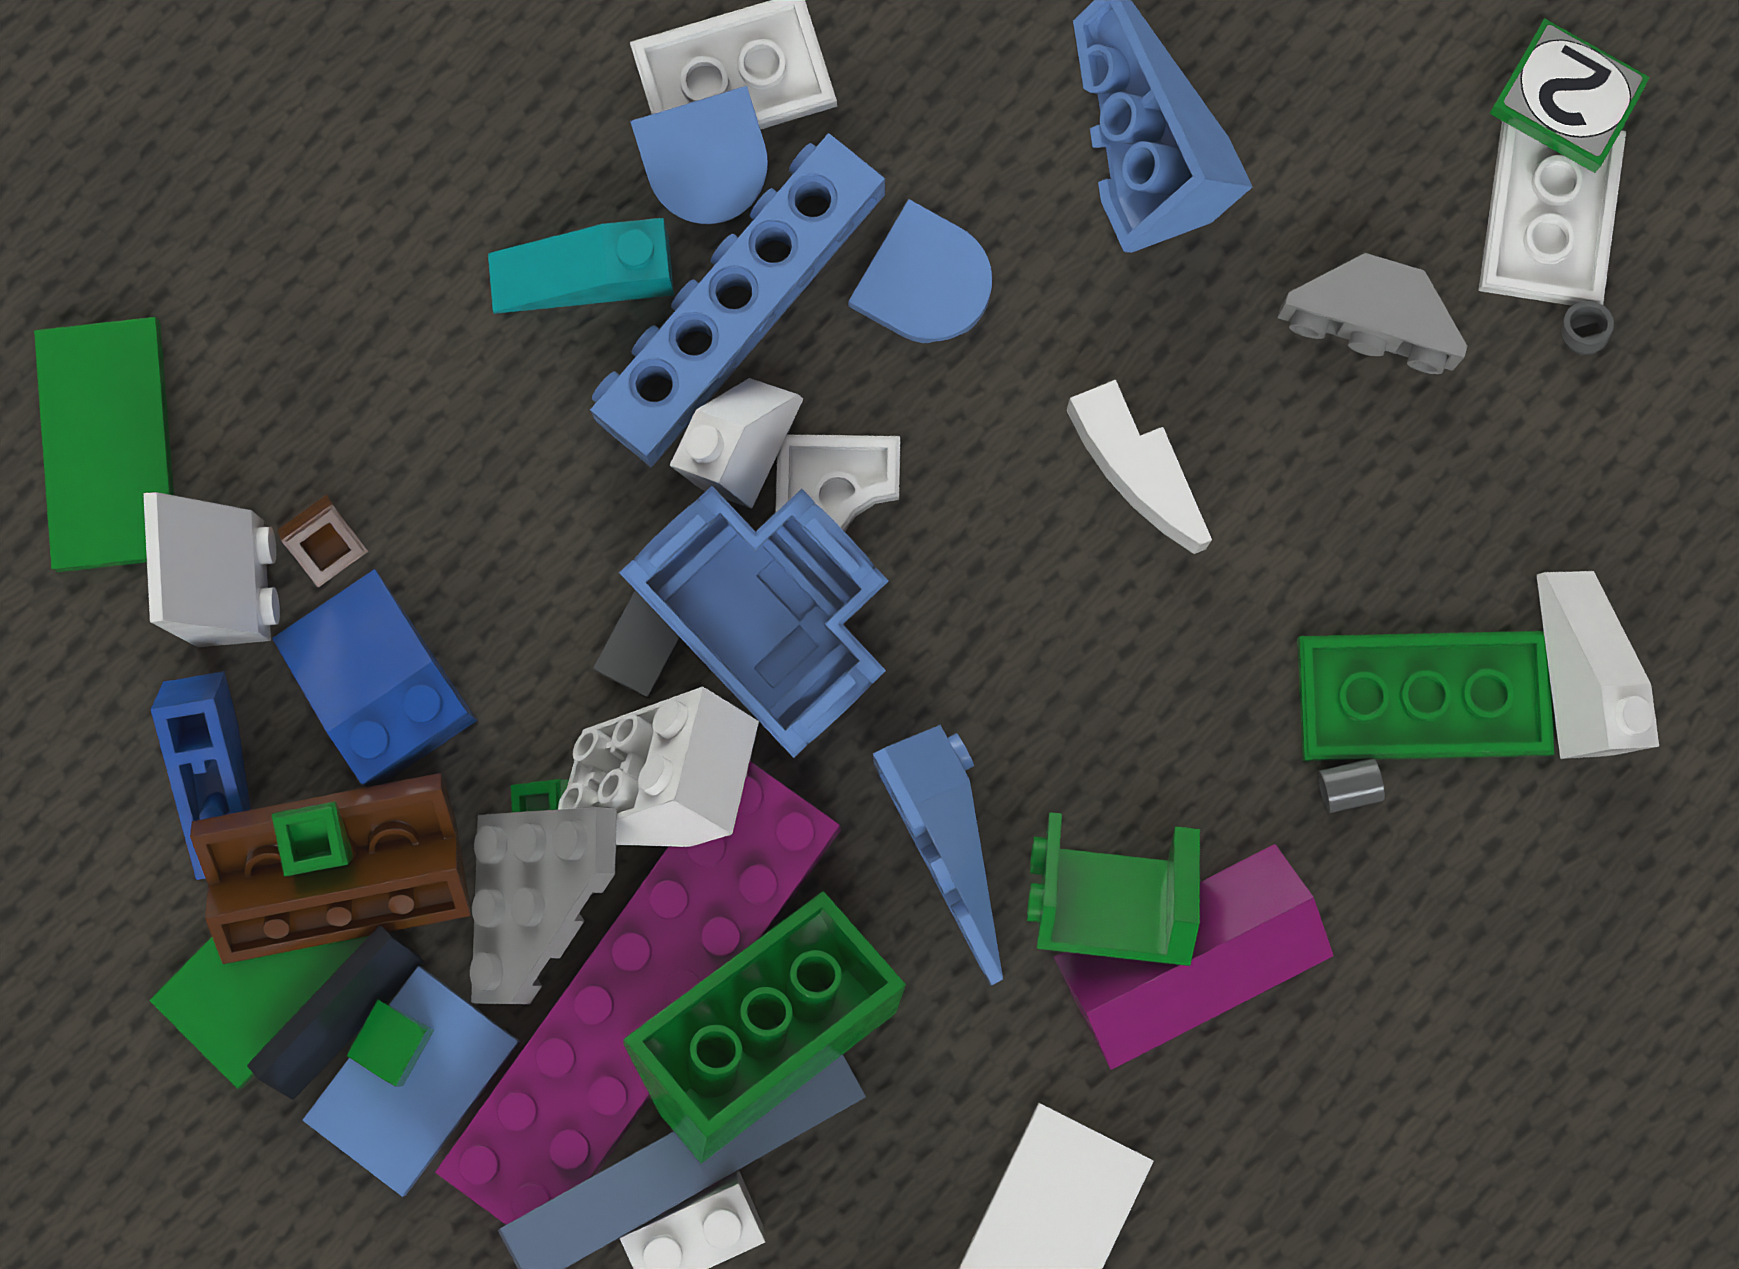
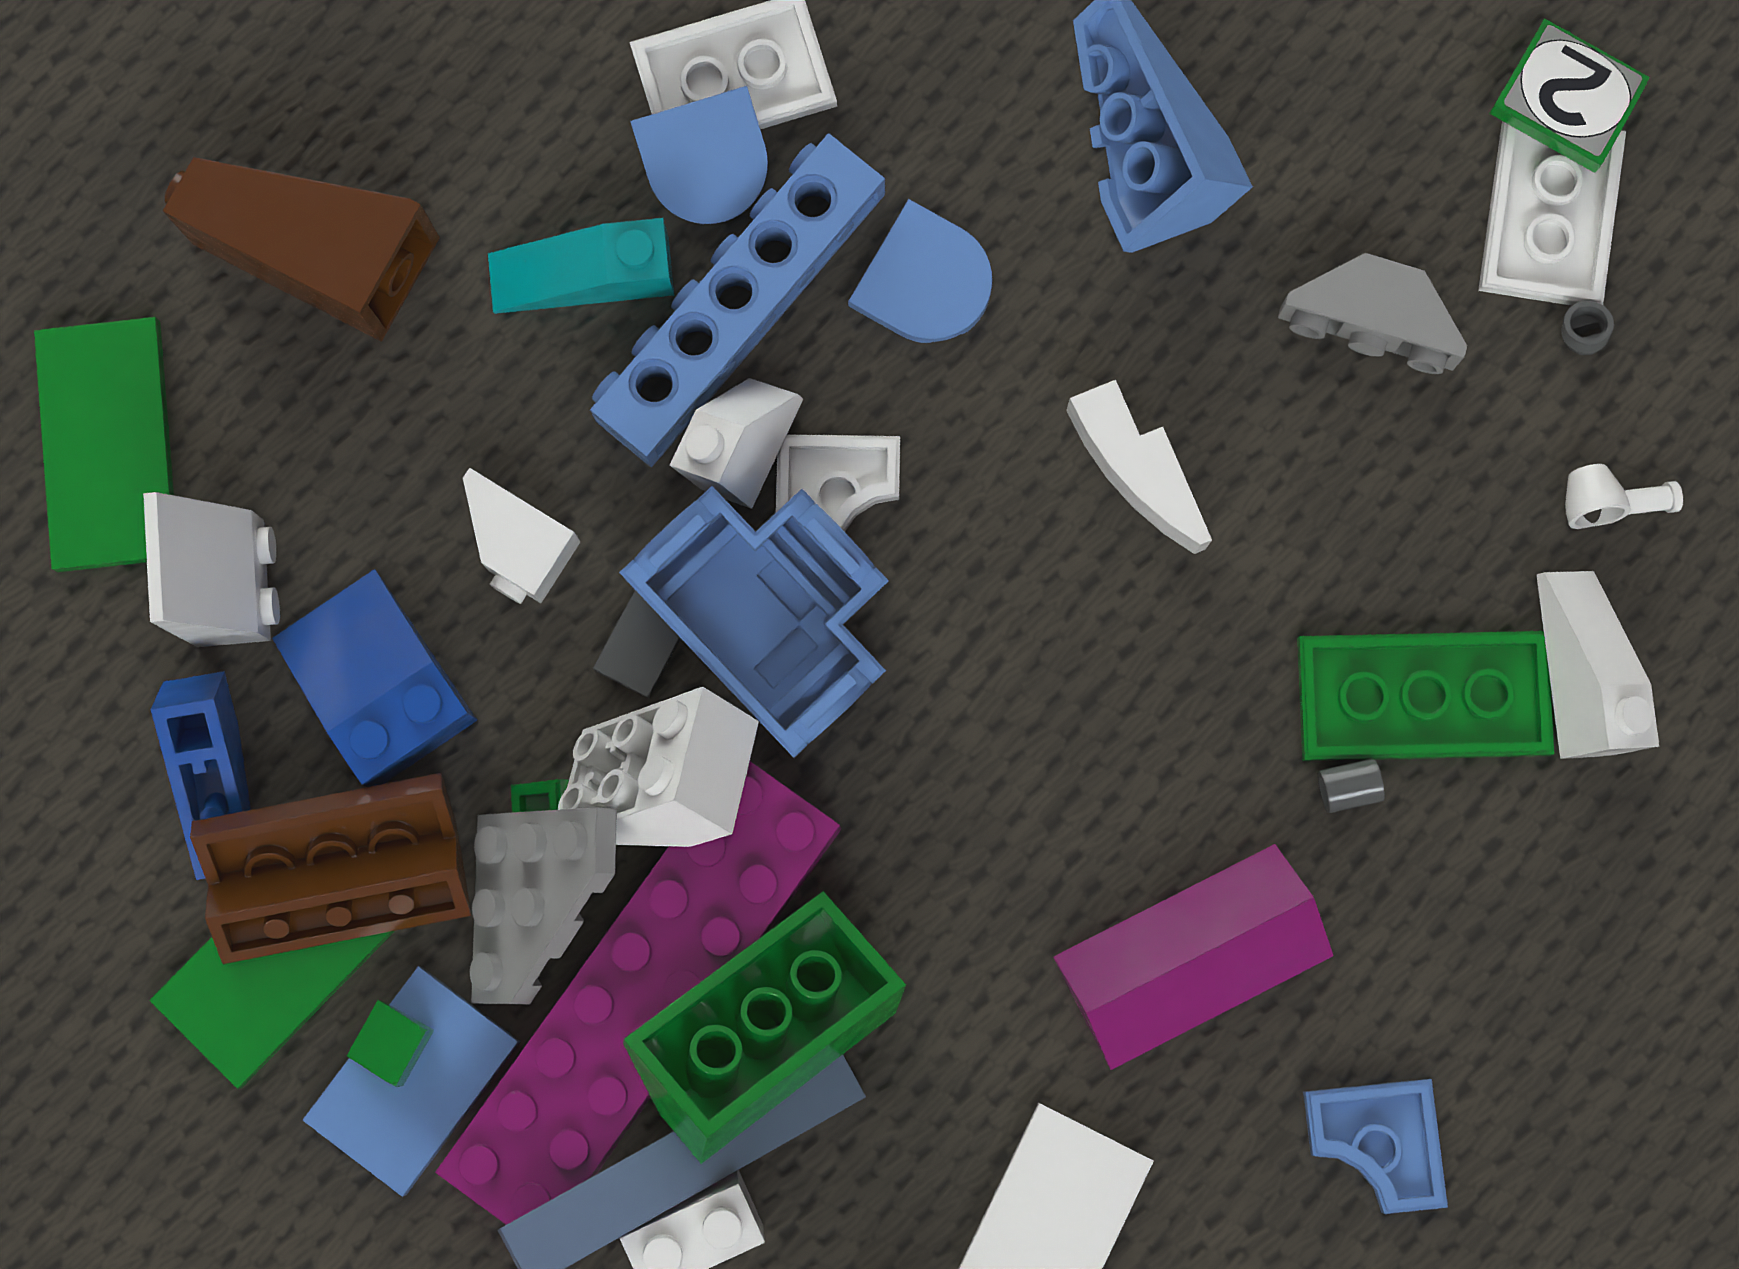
(311, 238): none -> reddish brown slope
(311, 838): green slope -> none
(322, 541): reddish brown slope -> none
(335, 1013): black tile -> none
(516, 540): none -> white slope
(937, 806): medium blue wedge -> none
(1116, 901): green panel -> none
(1387, 1136): none -> medium blue tile
(1597, 488): none -> white bar

